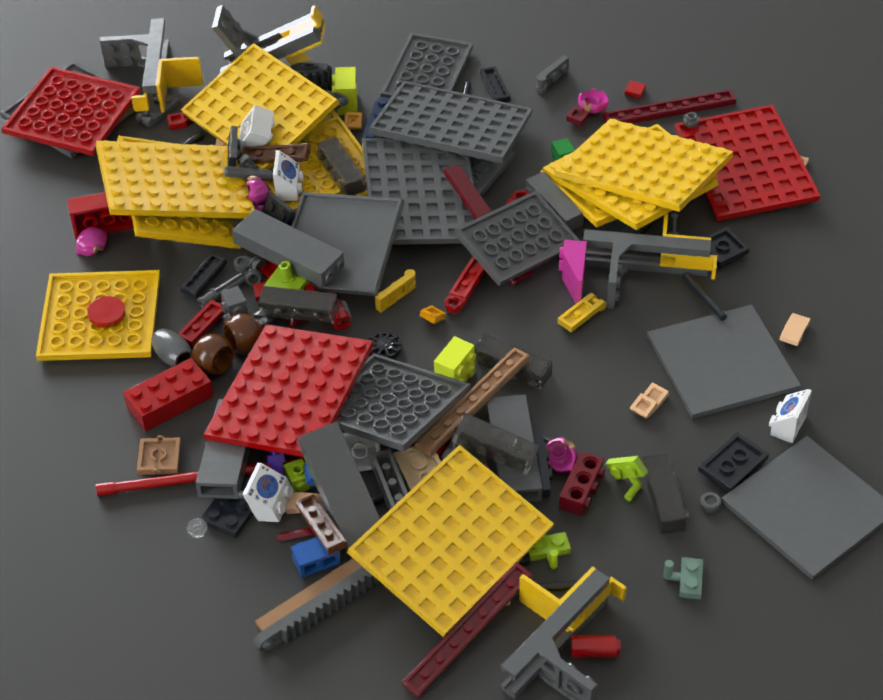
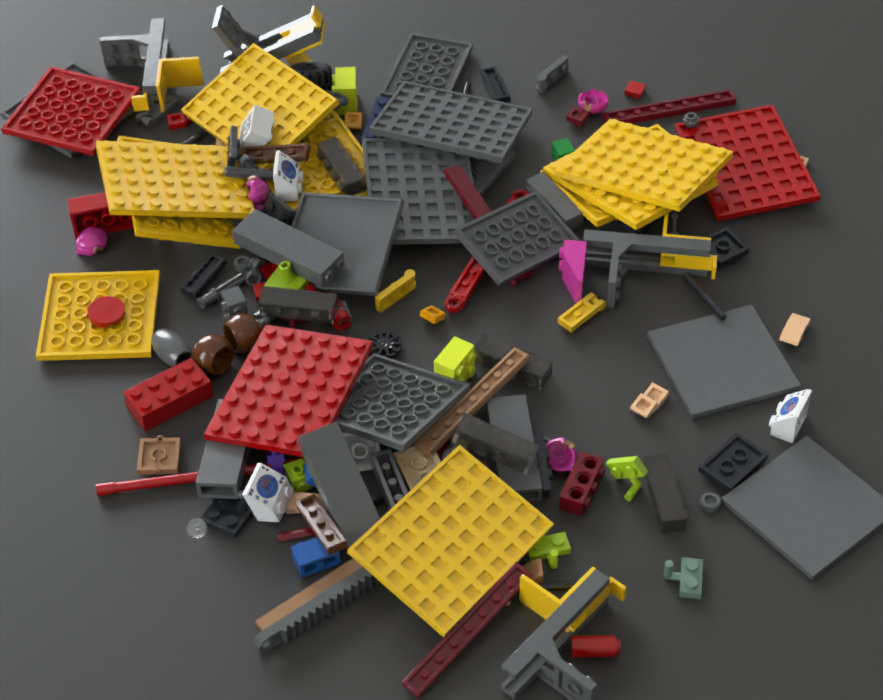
(202, 322): red plate -> none
(535, 569): none -> medium nougat slope

